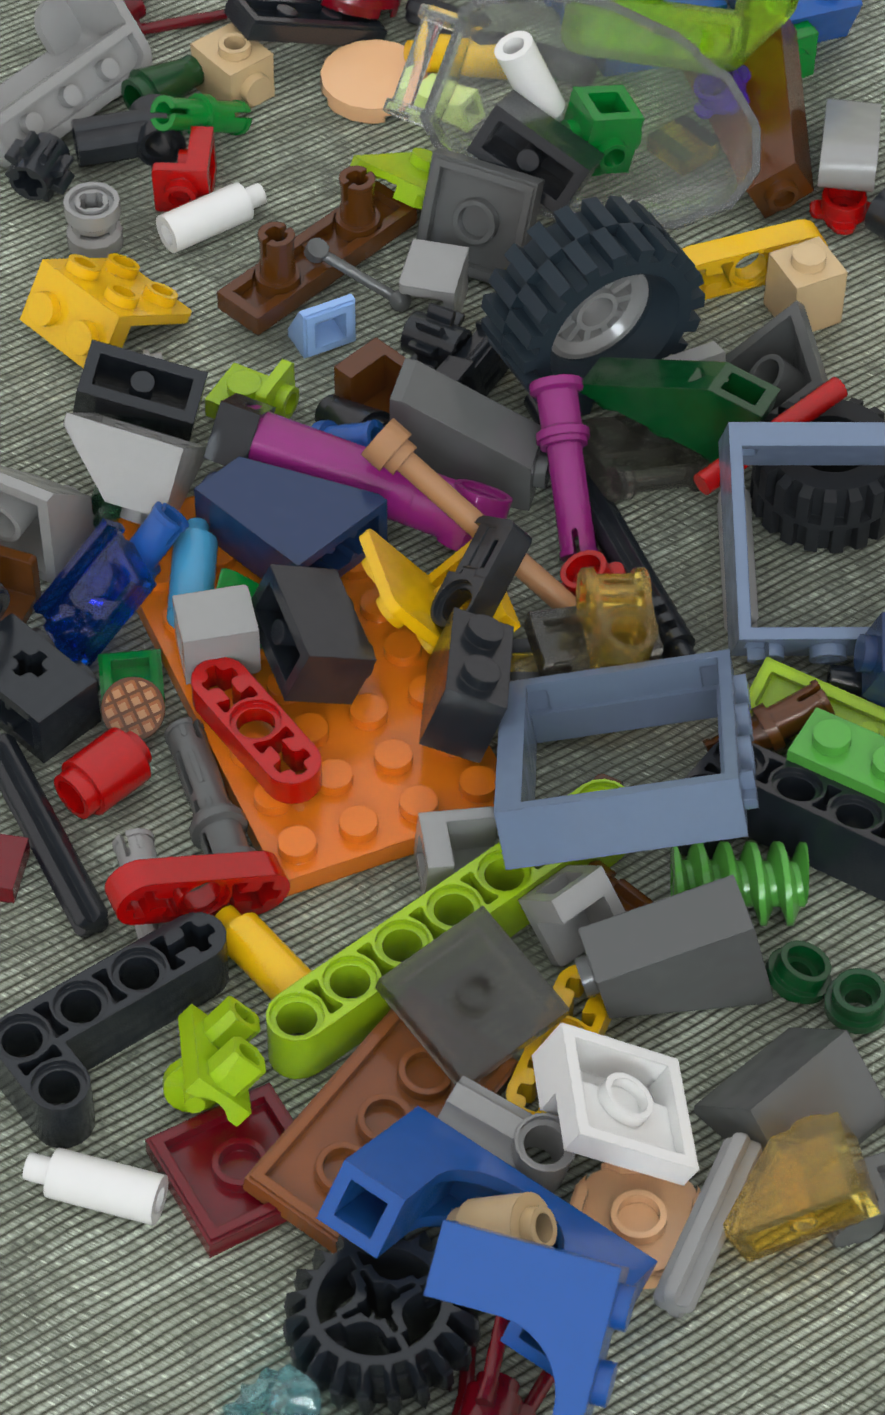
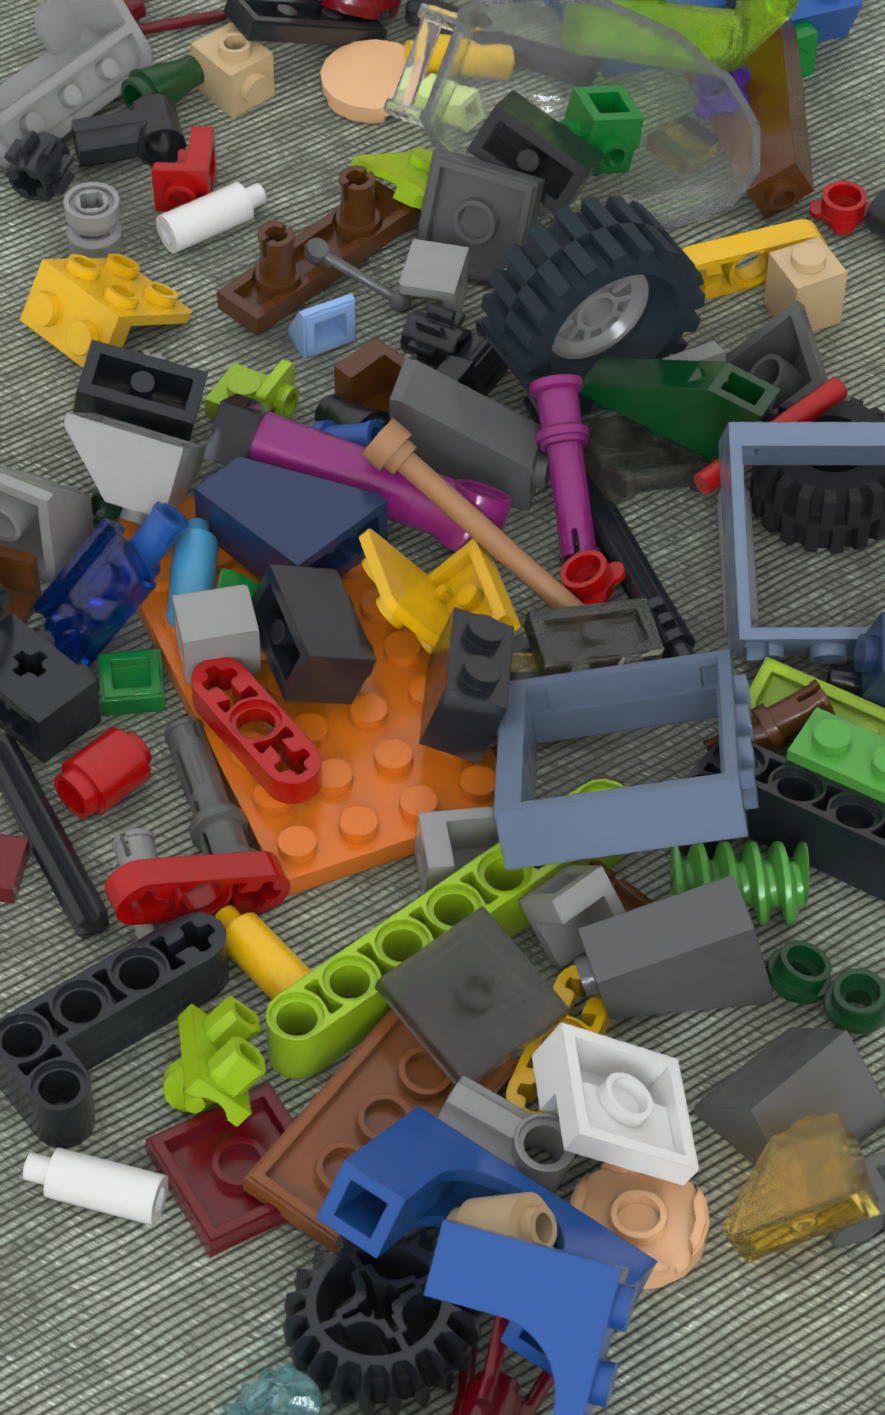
(133, 706): tile -> none
(200, 111): green pin -> none
(484, 570): black piece -> none
(529, 73): white cylinder -> none
(616, 616): clear yellow piece -> none
(704, 1231): light grey axle -> none
(850, 145): light grey beam -> none

